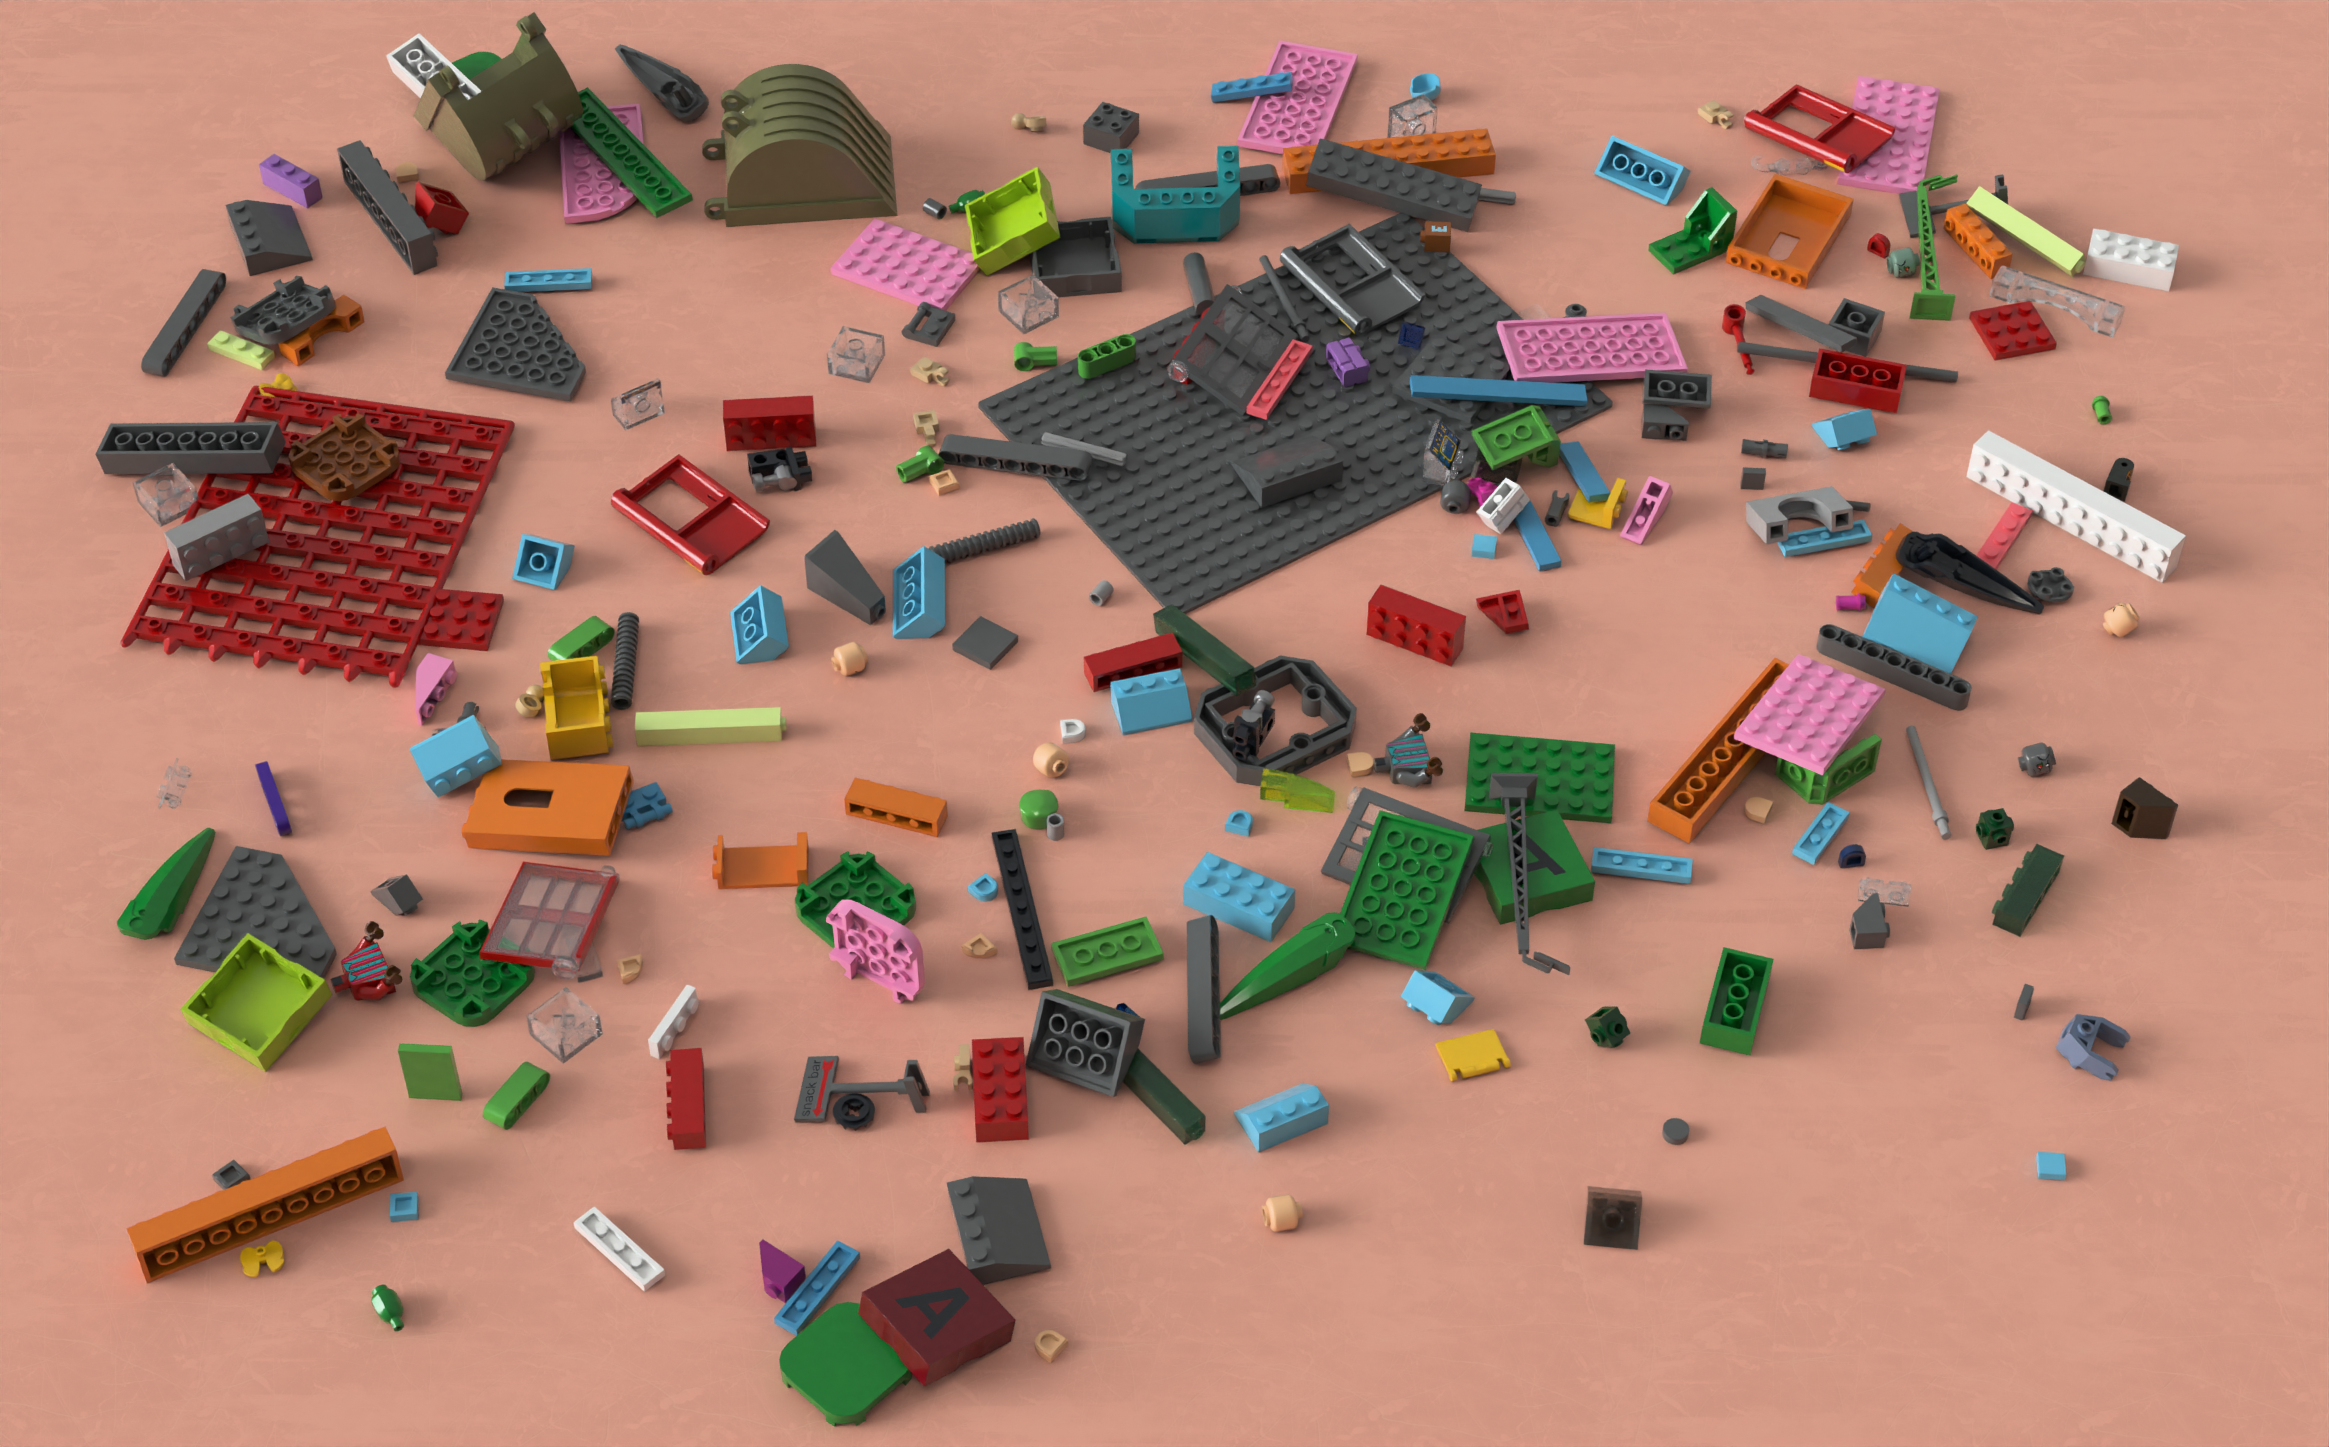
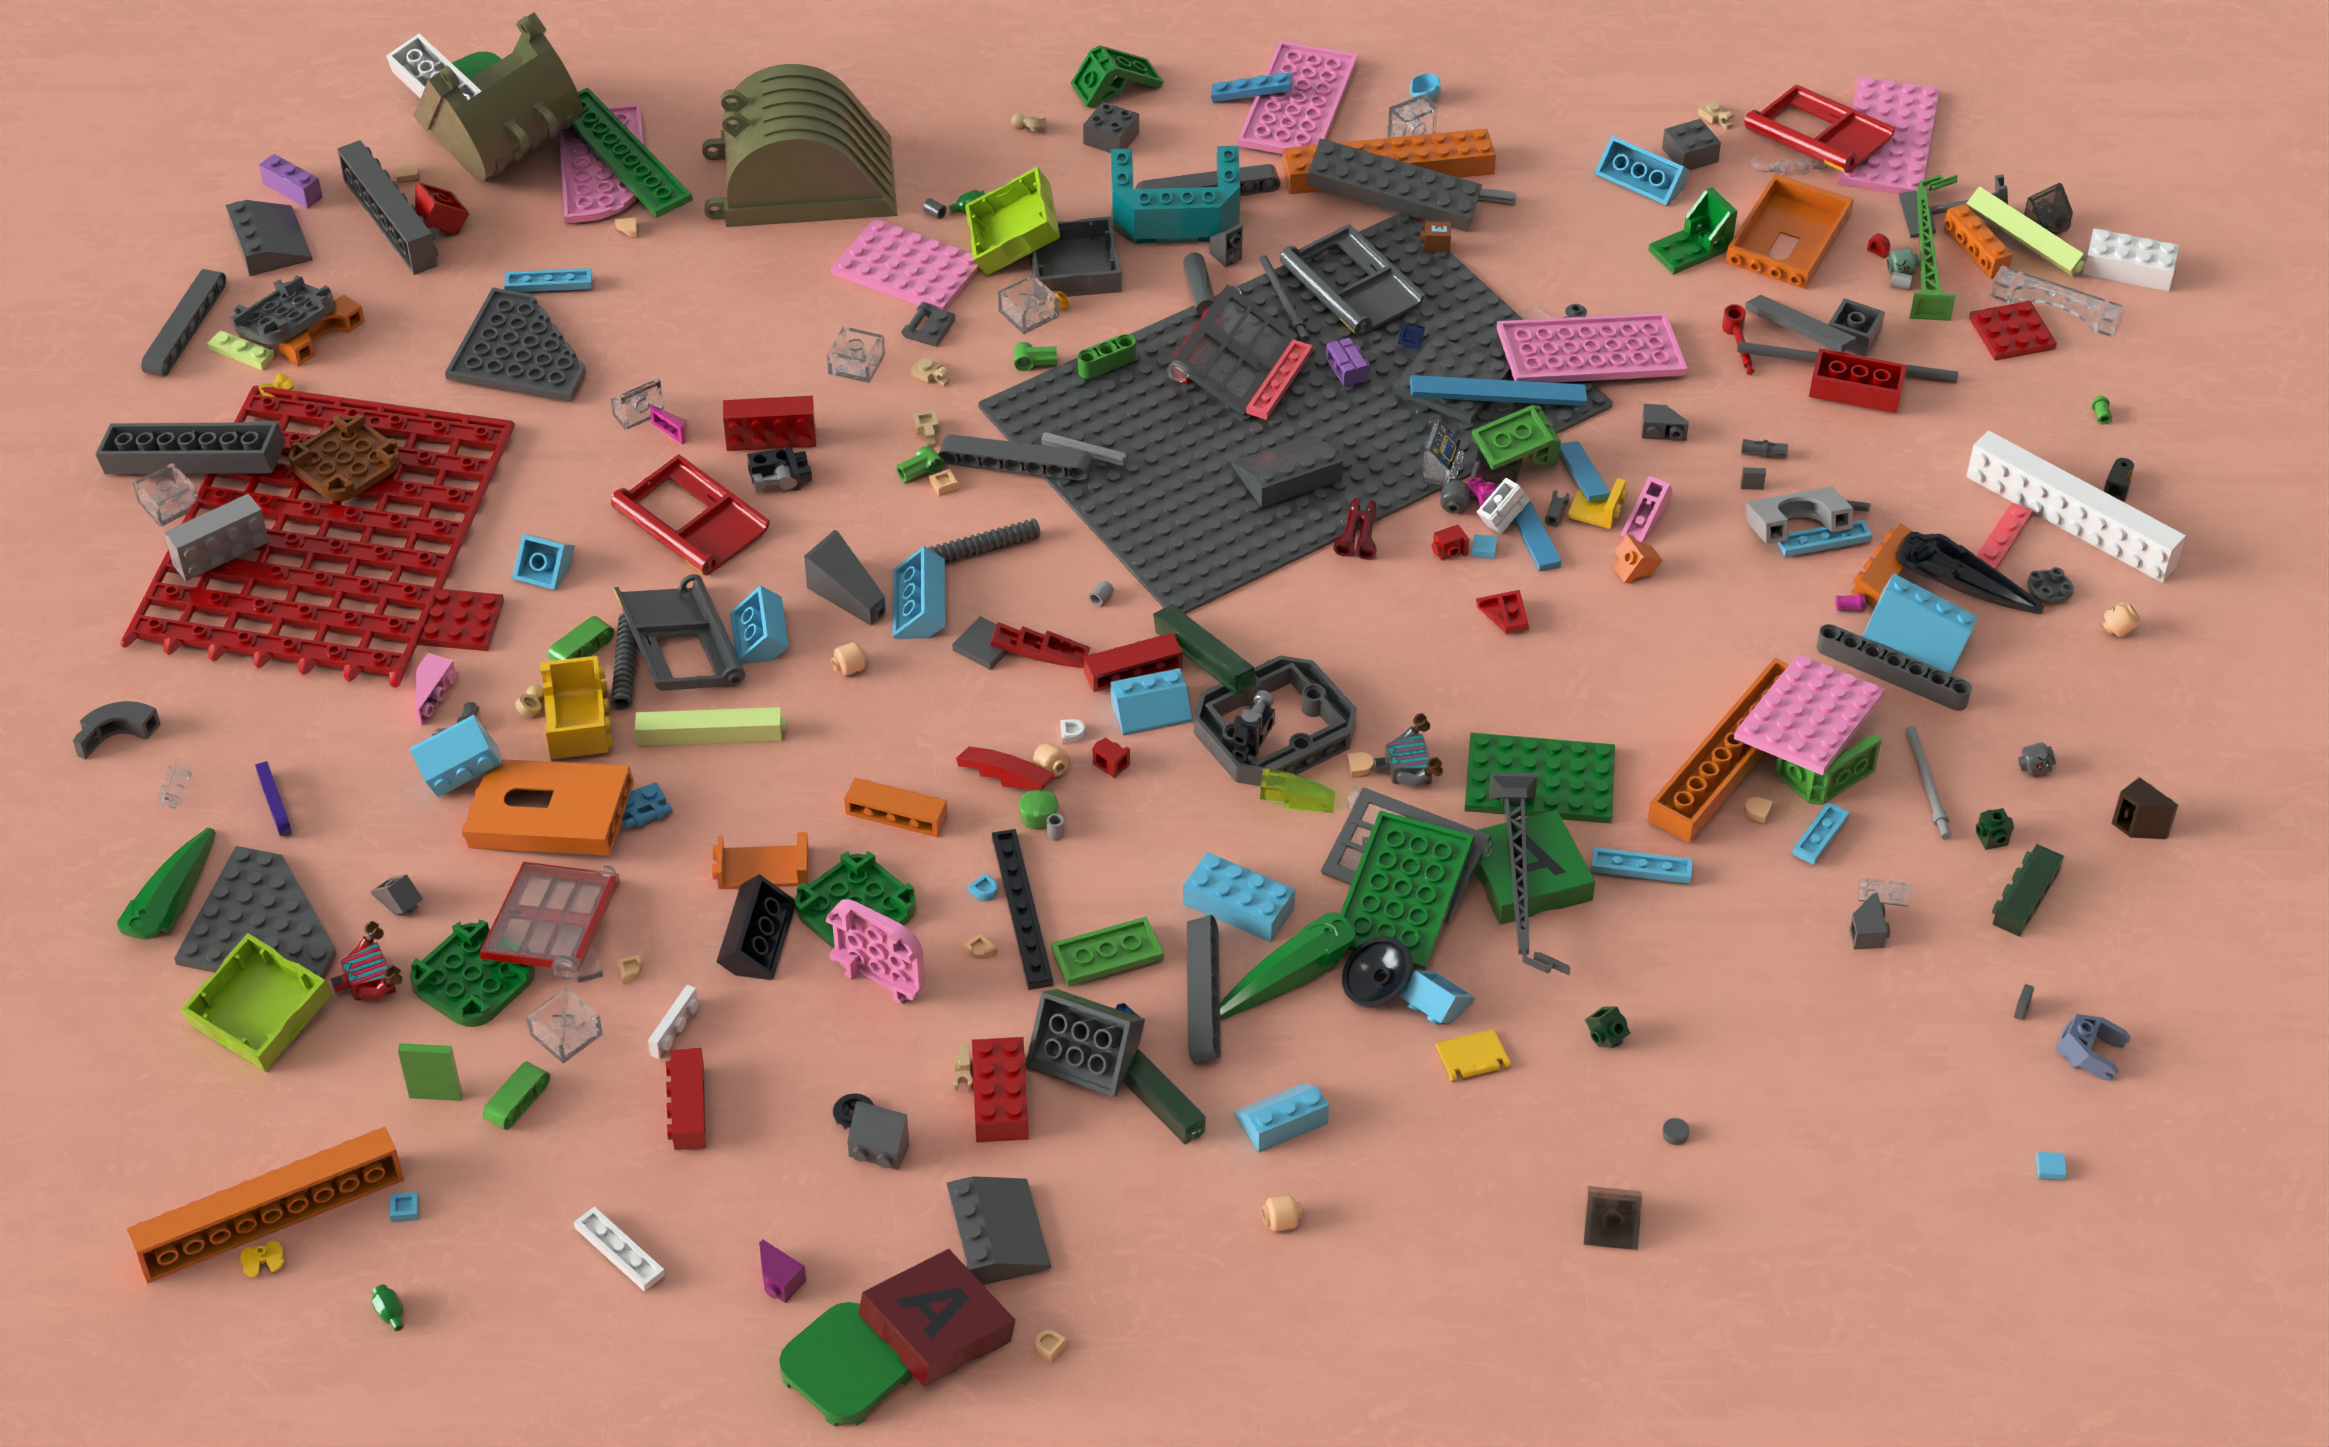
(114, 719): none -> dark grey arch
(230, 1175): dark grey tile -> none
(627, 226): none -> light nougat tile
(669, 423): none -> dark pink slope
(670, 86): dark grey piece -> none
(681, 614): none -> dark grey piece
(756, 929): none -> black slope
(817, 1288): dark azure plate -> none
(819, 1086): dark grey piece -> none
(878, 1136): none -> dark grey slope
(1010, 769): none -> red slope
(1038, 646): none -> red slope
(1063, 300): none -> light orange plate
(1096, 75): none -> green bracket
(1110, 757): none -> red brick
(1227, 245): none -> dark grey slope
(1239, 822): medium azure tile -> none
(1365, 547): none -> dark red piece
(1370, 965): none -> black dish
(1416, 625): red brick -> none
(1450, 542): none -> red brick
(1635, 559): none -> orange brick
(1677, 389): dark grey slope -> none
(1691, 144): none -> dark grey brick
(1736, 1001): green brick -> none
(1846, 428): medium azure slope -> none
(1852, 856): dark blue tile -> none
(1901, 280): none -> light grey hinge
(2050, 209): none -> clear smoke slope

